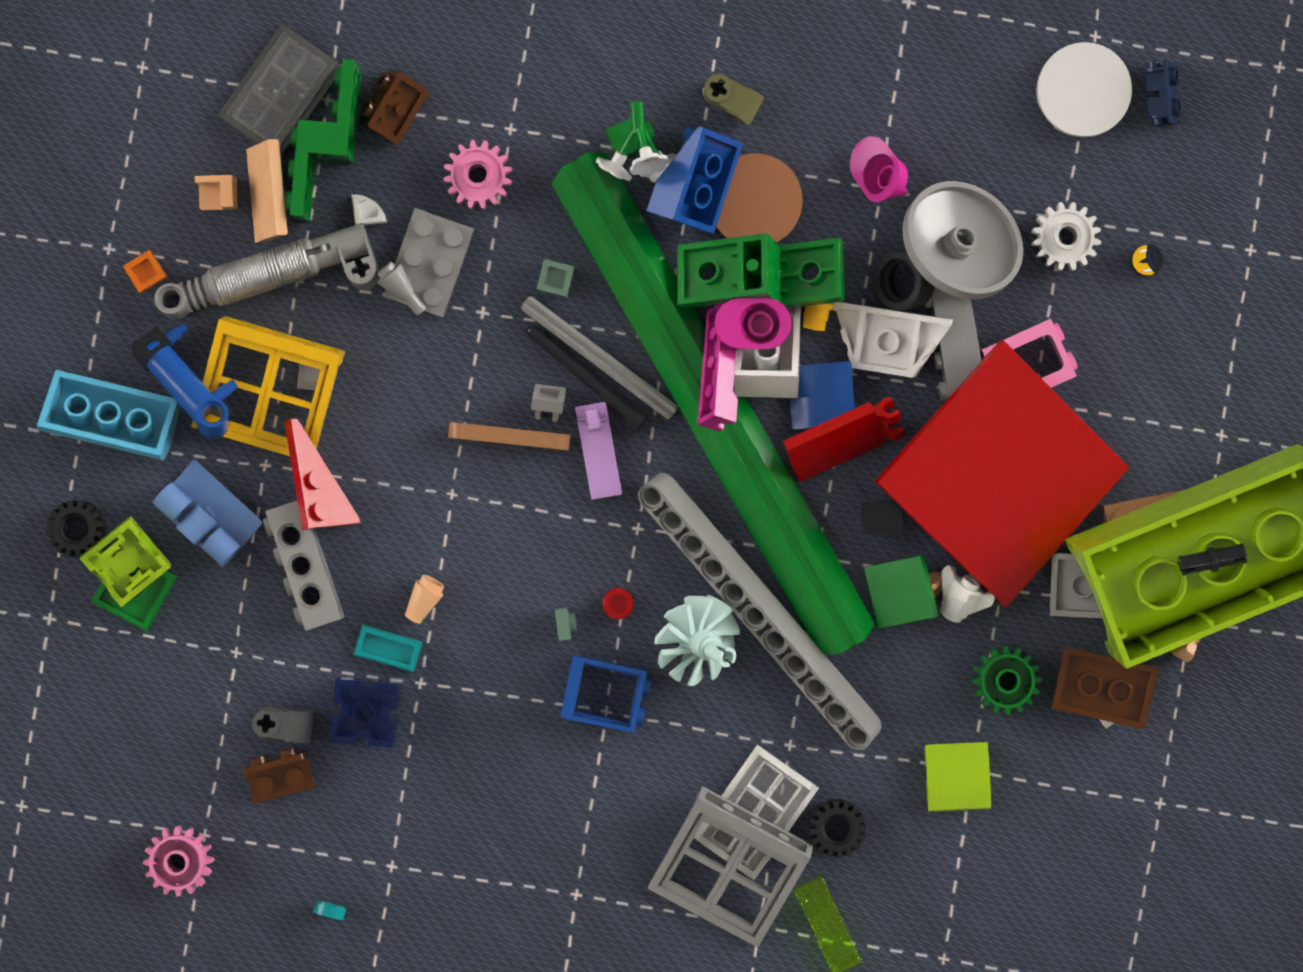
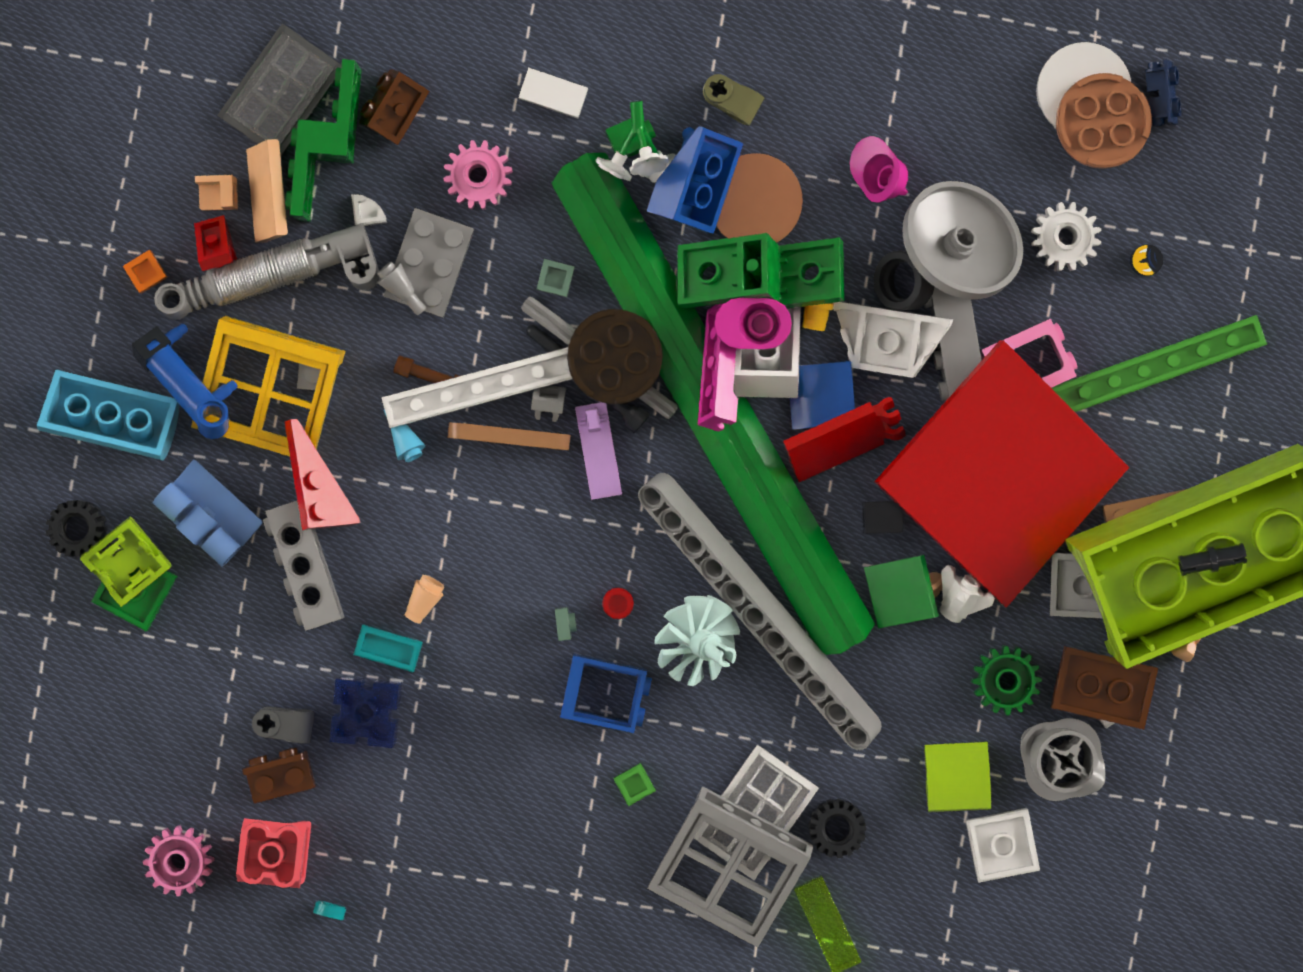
(214, 243): none -> red slope
(273, 853): none -> coral piece
(406, 367): none -> reddish brown bar
(406, 443): none -> medium azure cone
(477, 388): none -> white tile
(553, 93): none -> white tile
(614, 356): none -> dark brown tile
(634, 784): none -> bright green tile
(1002, 845): none -> white tile
(1088, 777): none -> light grey piece
(1103, 121): none -> nougat tile
(1162, 364): none -> bright green tile

